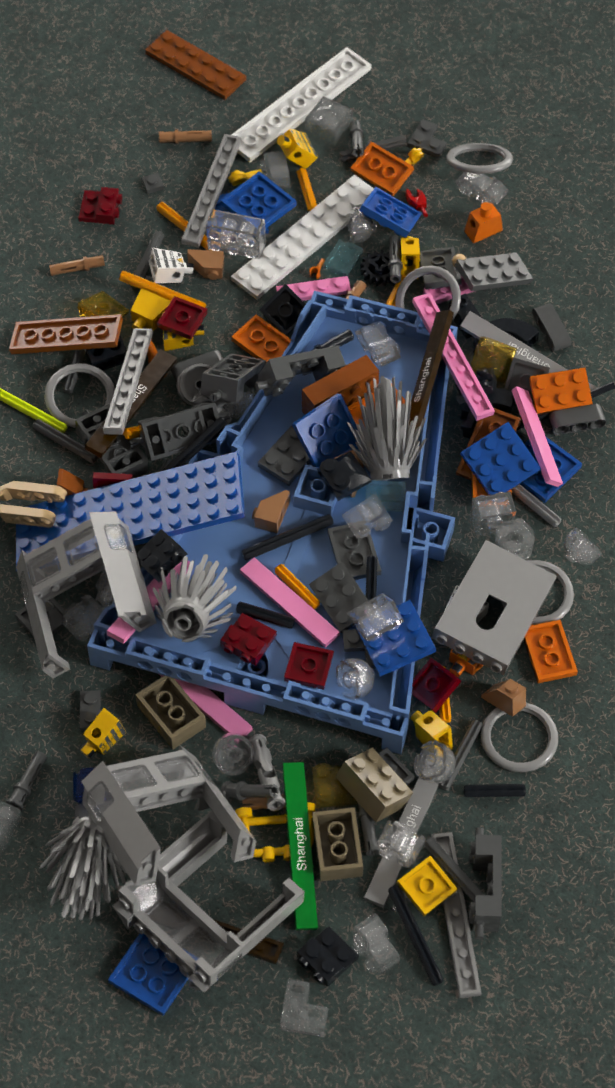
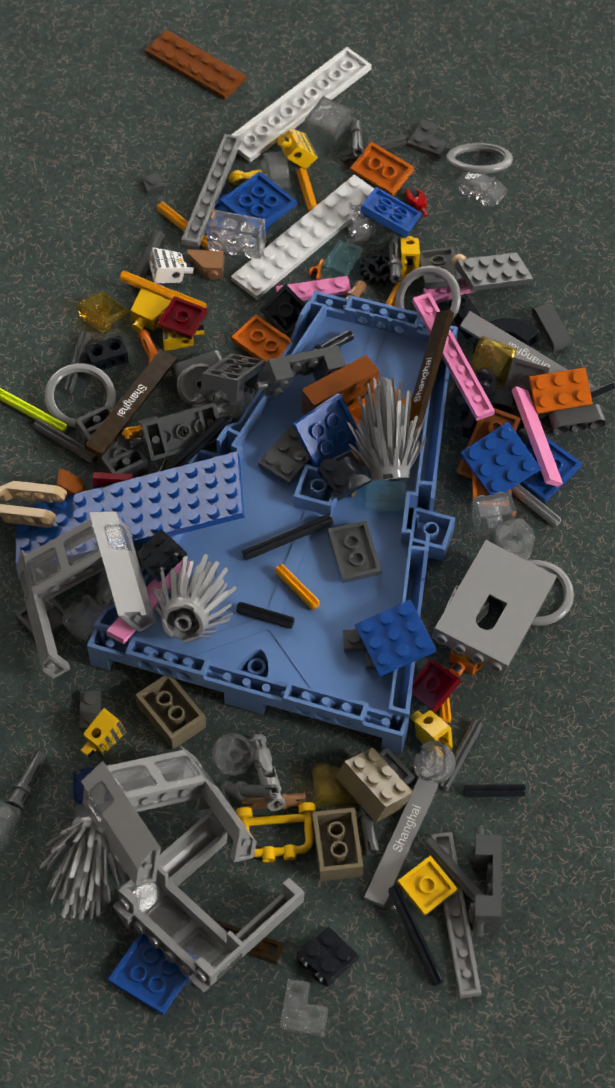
(66, 334): dark orange plate -> none
(76, 265): medium nougat pin -> none
(100, 206): dark red plate -> none
(127, 381): light grey tile -> none
(185, 136): medium nougat pin -> none
(215, 709): bright pink tile -> none
(247, 639): dark red plate -> none
(271, 511): medium nougat slope -> none
(289, 602): bright pink tile -> none
(300, 843): green tile -> none
(309, 665): dark red plate -> none
(338, 595): dark grey plate -> none
(355, 677): clear cylinder -> none
(367, 516): clear brick -> none
(371, 577): black axle -> none
(372, 942): clear brick -> none
(376, 617): clear slope -> none
(380, 345): clear brick -> none
(400, 843): clear brick -> none
(414, 156): yellow plate -> none
(483, 222): orange torso -> none
(507, 696): medium nougat slope -> none
(514, 766): light grey wedge -> none
(549, 652): orange plate -> none
(580, 548): clear cylinder -> none

